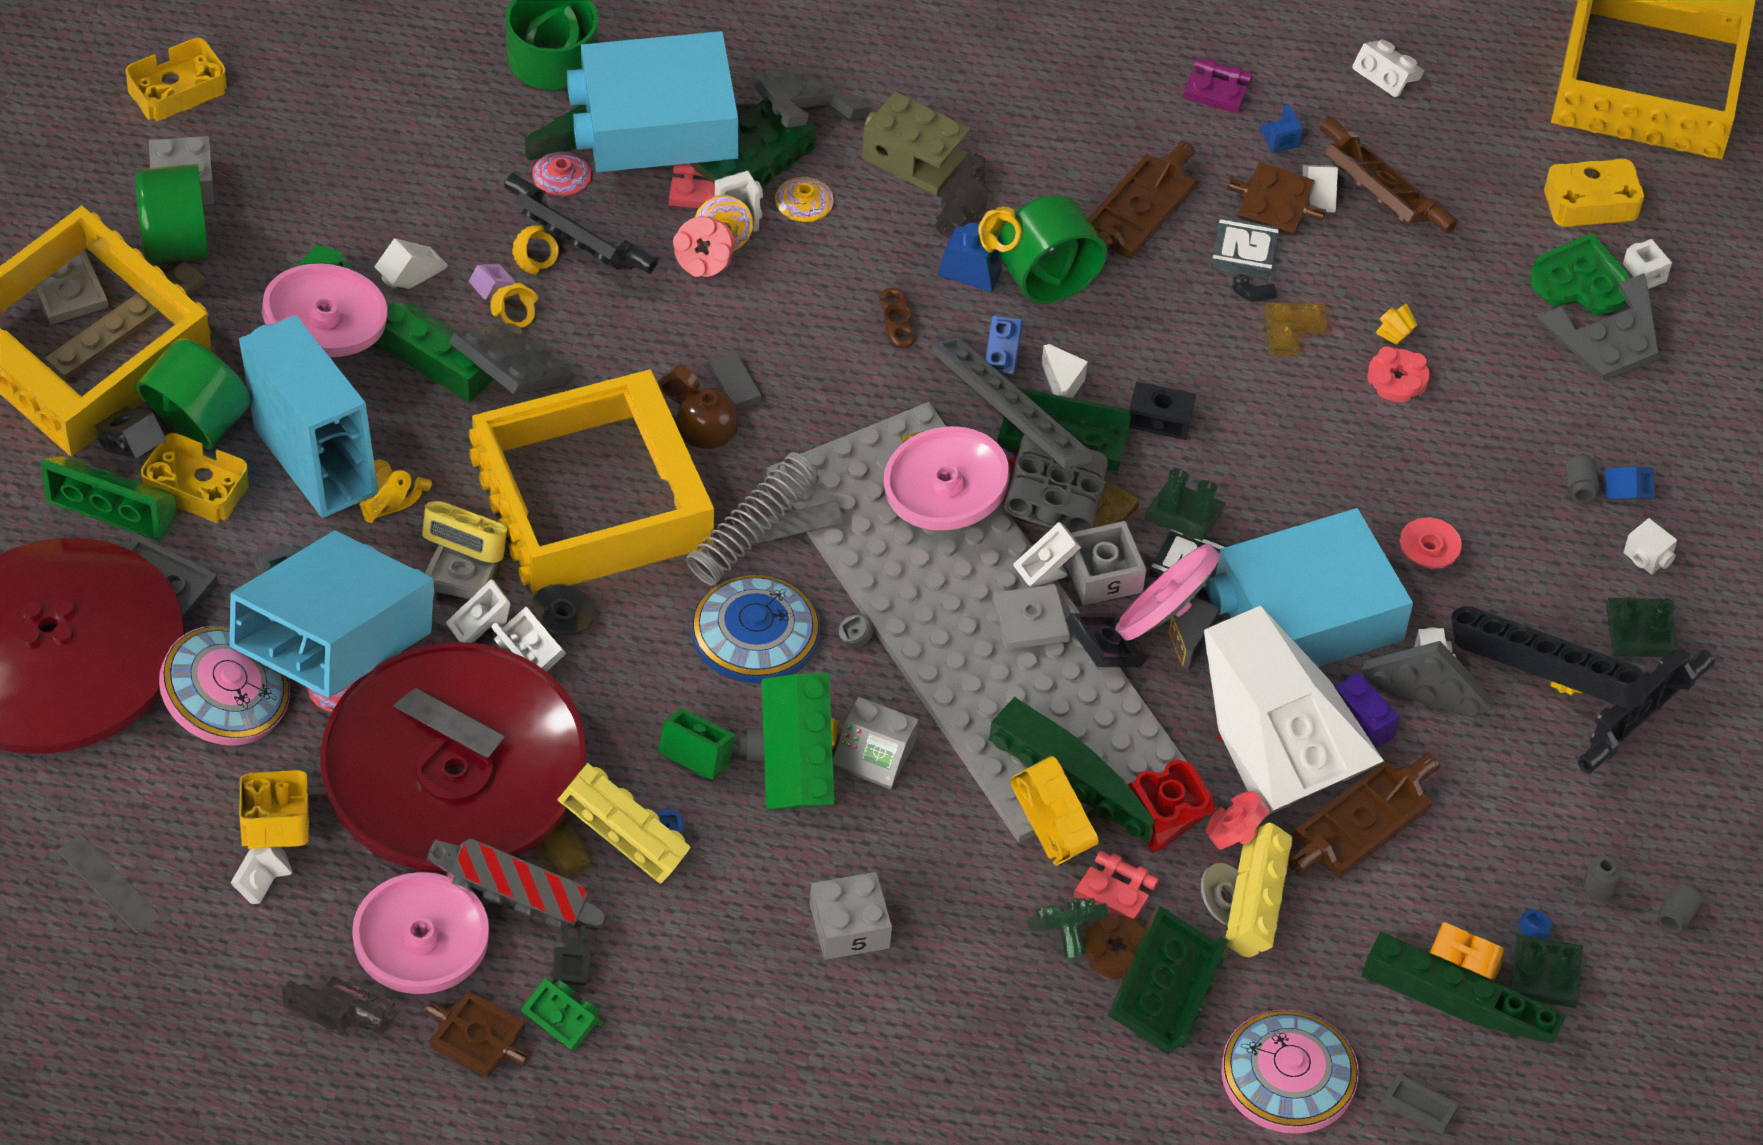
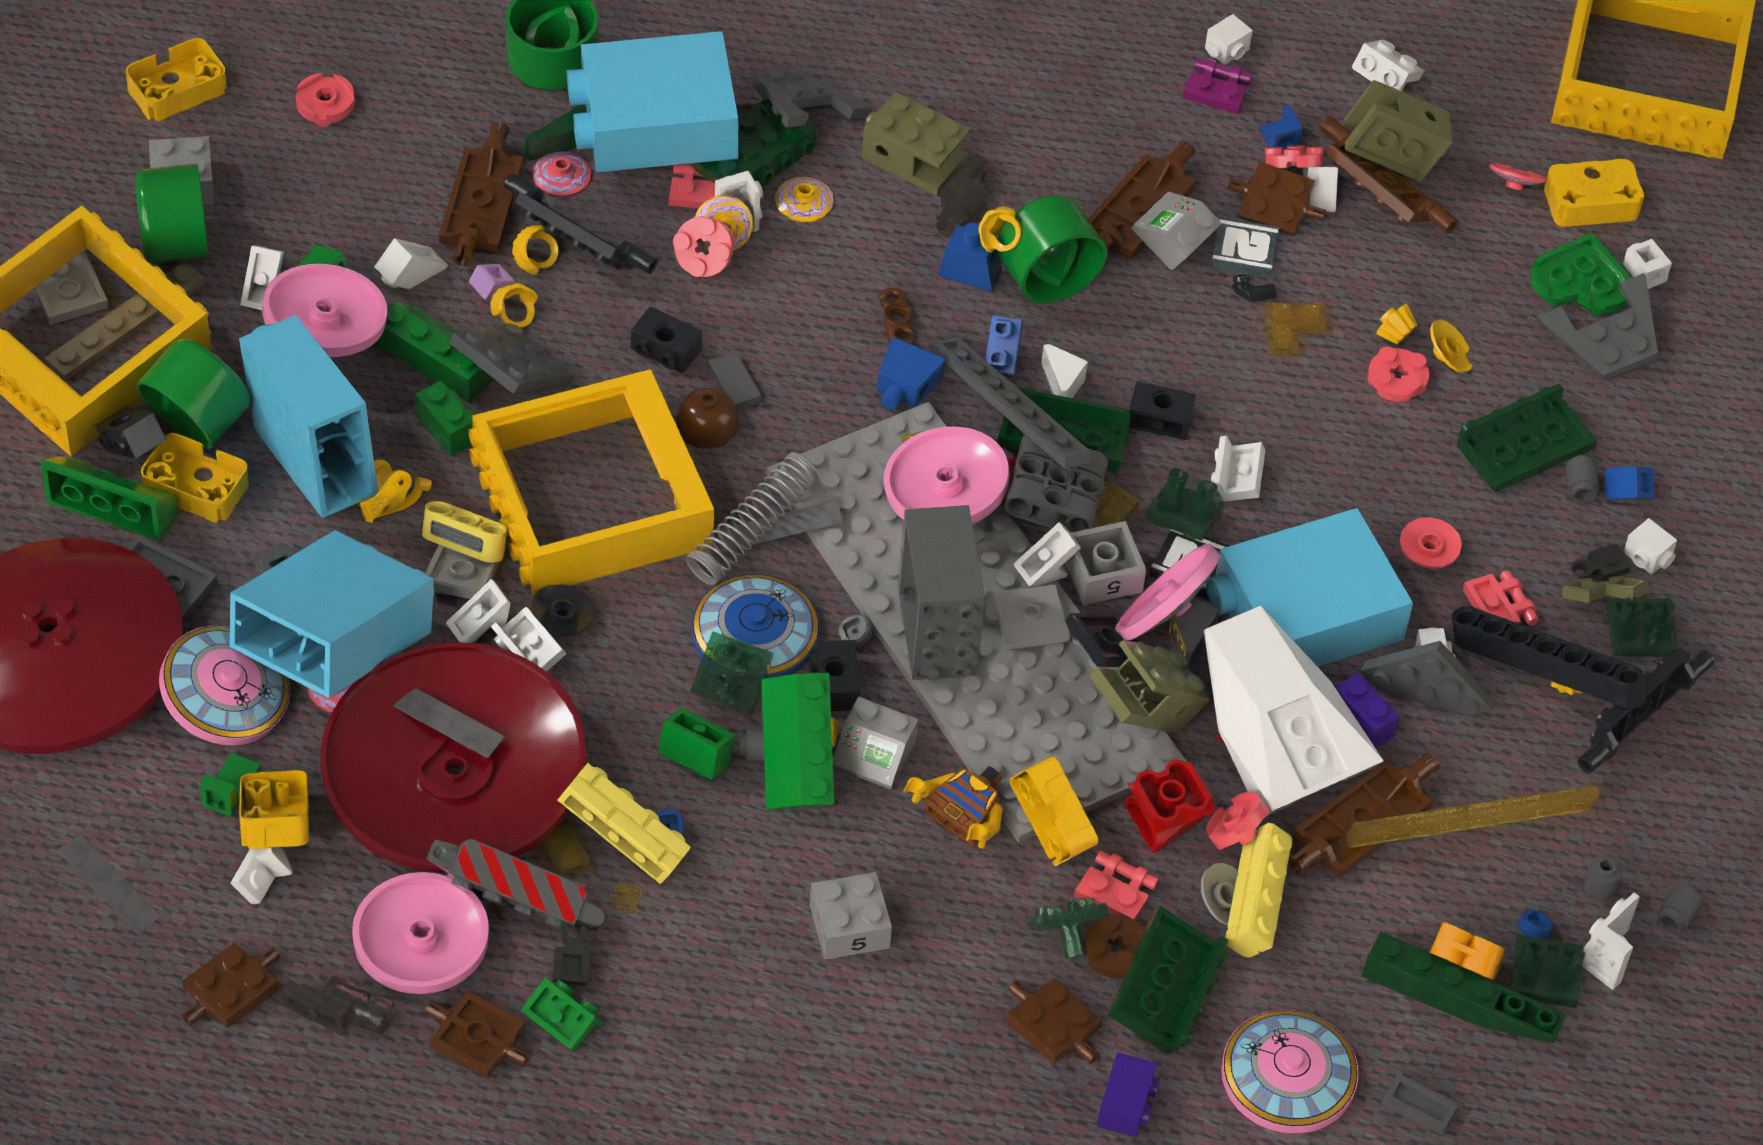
(223, 791): none -> green bracket
(230, 985): none -> reddish brown plate
(262, 268): none -> white slope
(329, 111): none -> coral plate
(444, 417): none -> green brick
(478, 198): none -> reddish brown plate
(626, 898): none -> clear yellow sticker
(666, 340): none -> black brick
(678, 383): reddish brown tile -> none
(731, 672): none -> clear green plate
(840, 662): none -> black brick
(908, 374): none -> blue torso
(940, 592): none -> dark grey window
(962, 803): none -> torso
(1035, 737): dark green slope -> none
(1054, 1021): none -> reddish brown plate
(1127, 1095): none -> dark purple brick
(1152, 688): none -> olive torso
(1175, 227): none -> light grey slope
(1228, 39): none -> white brick
(1238, 470): none -> white bracket
(1294, 156): none -> coral plate
(1398, 130): none -> olive torso
(1450, 346): none -> yellow dish
(1471, 816): none -> clear yellow tile
(1491, 597): none -> coral plate
(1516, 178): none -> coral dish
(1524, 438): none -> dark green bracket
(1603, 562): none -> pearl dark grey plate
(1607, 949): none -> white bracket
(1620, 587): none -> olive tile

